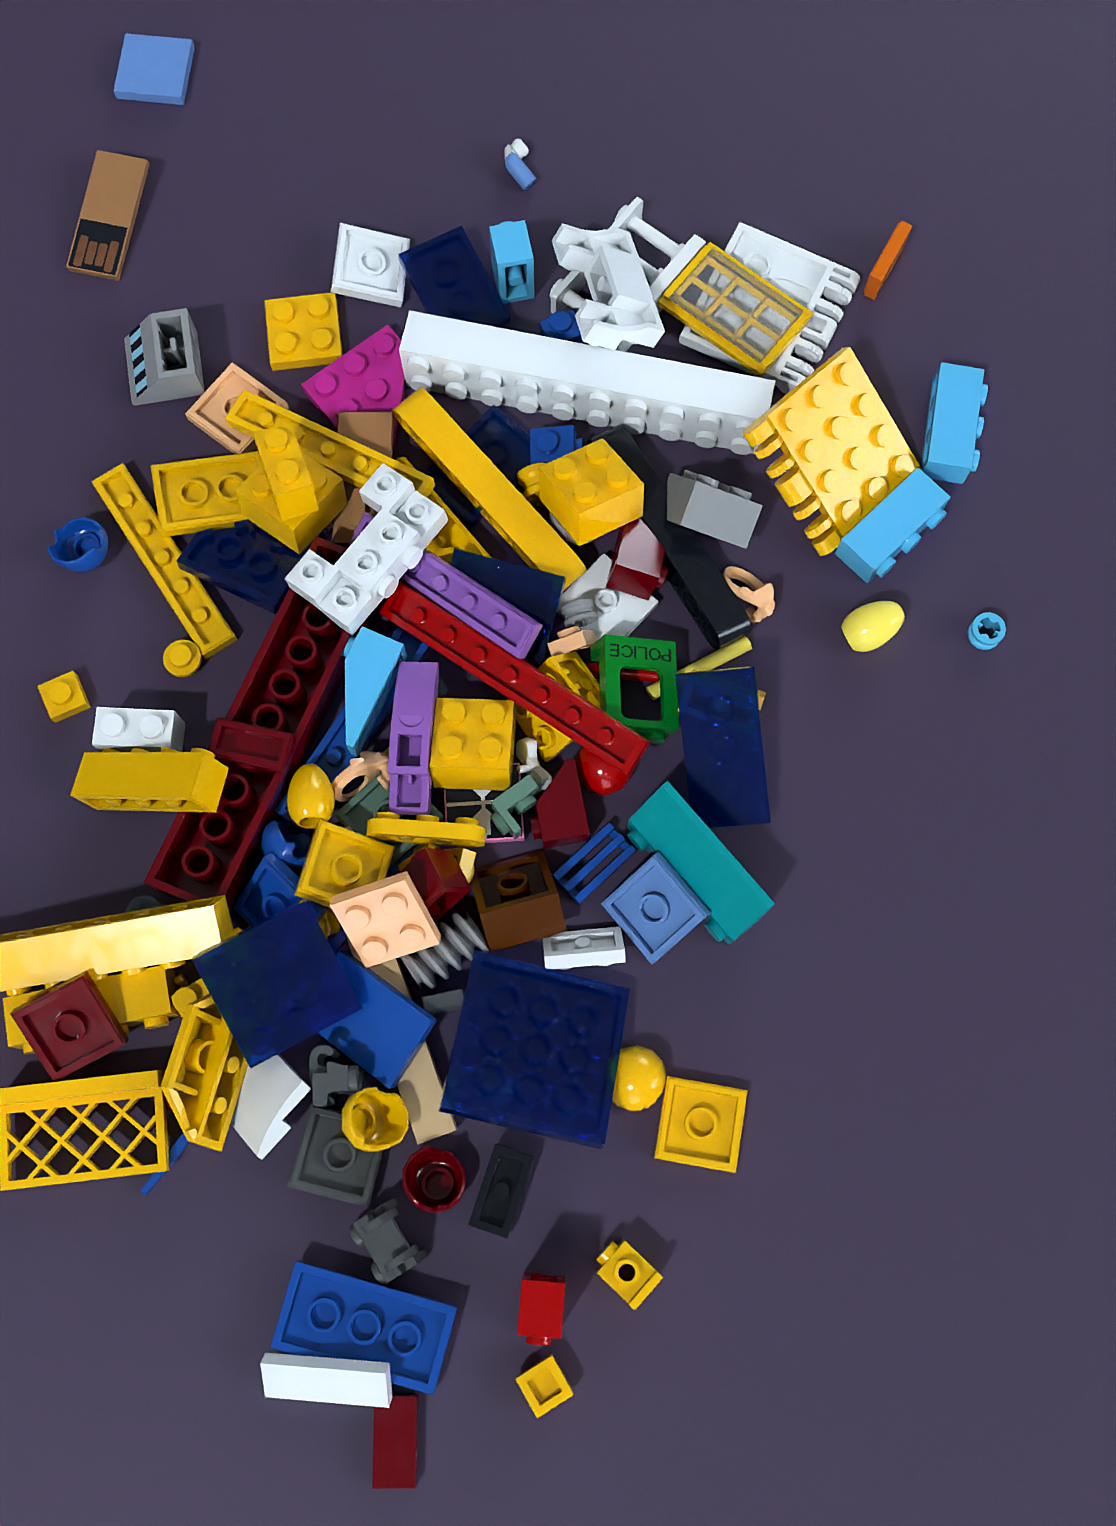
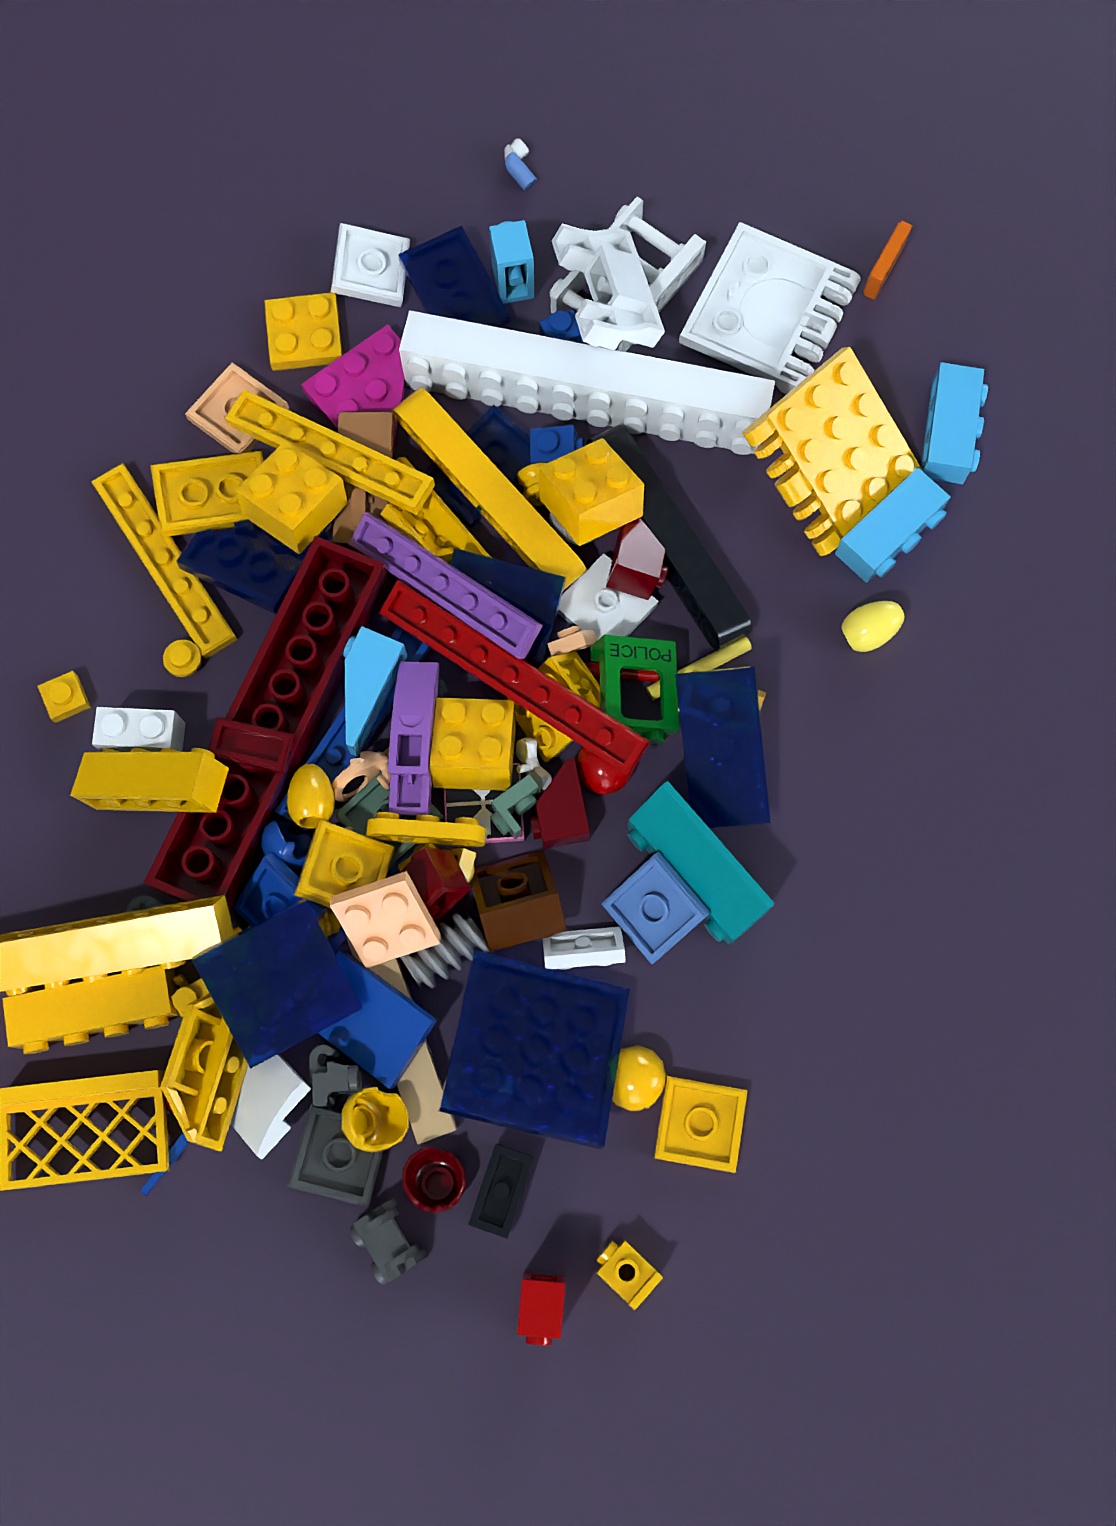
(69, 1026): dark red tile -> none
(79, 545): blue hair -> none
(108, 215): medium nougat piece -> none
(154, 69): medium blue tile -> none
(164, 358): light grey slope -> none
(286, 471): yellow brick -> none
(326, 1380): white tile -> none
(364, 1321): blue plate -> none
(376, 557): white bracket -> none
(396, 1443): dark red tile -> none
(443, 1002): dark grey tile -> none
(544, 1385): yellow plate -> none
(579, 613): light grey bush -> none
(617, 841): blue tile -> none
(711, 507): light grey slope -> none
(735, 309): clear piece -> none
(761, 596): light nougat piece -> none
(982, 641): medium azure bush -> none

